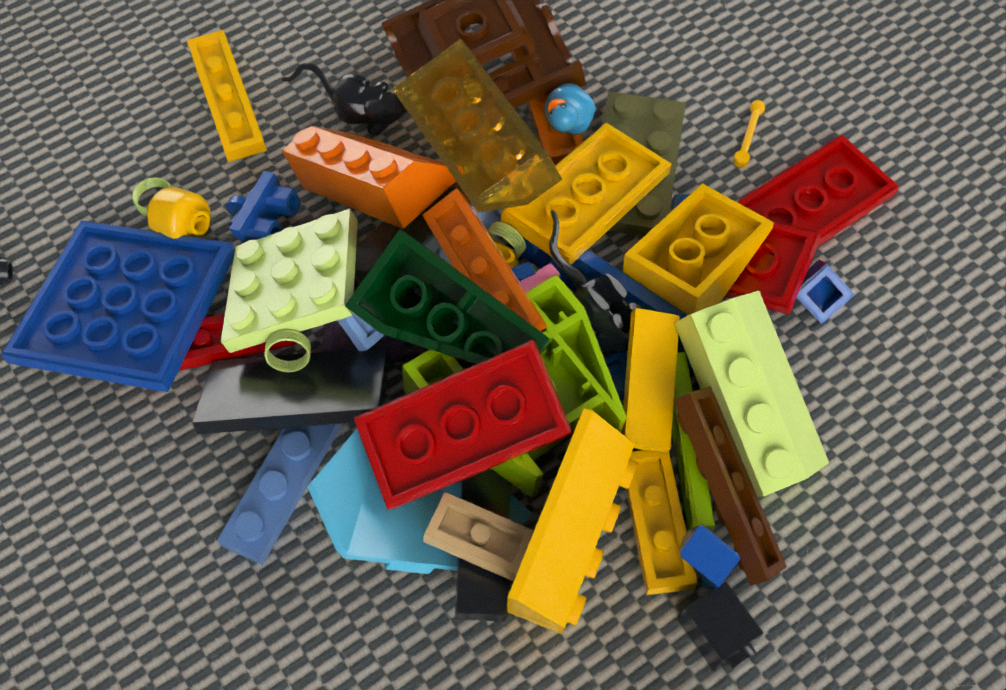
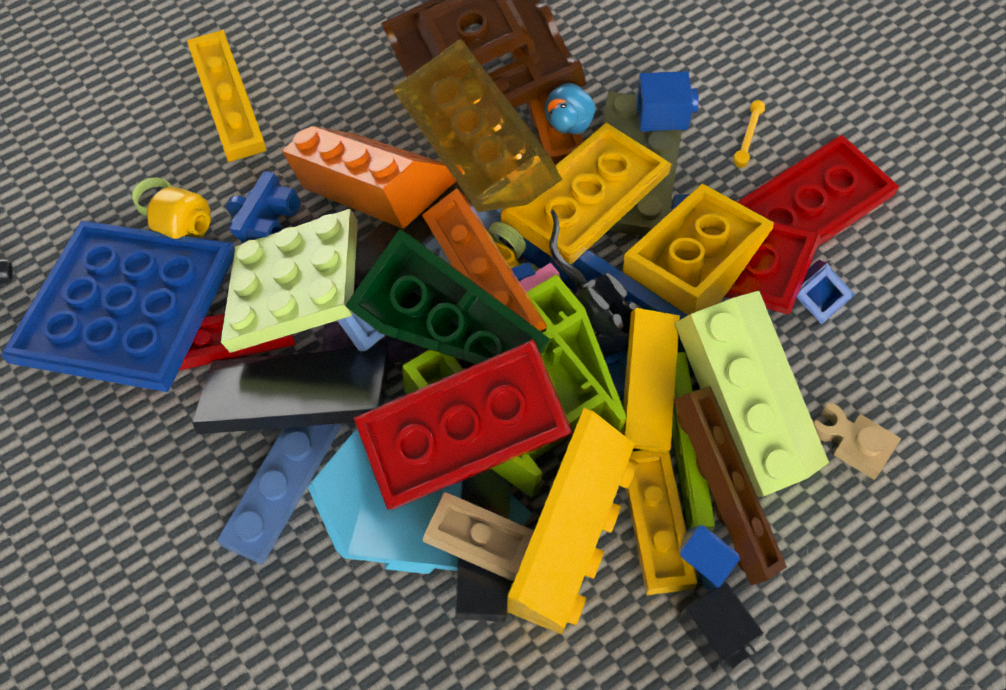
(283, 335): yellowish green axle -> none
(358, 101): black animal -> none
(665, 101): none -> blue brick
(860, 443): none -> tan plate

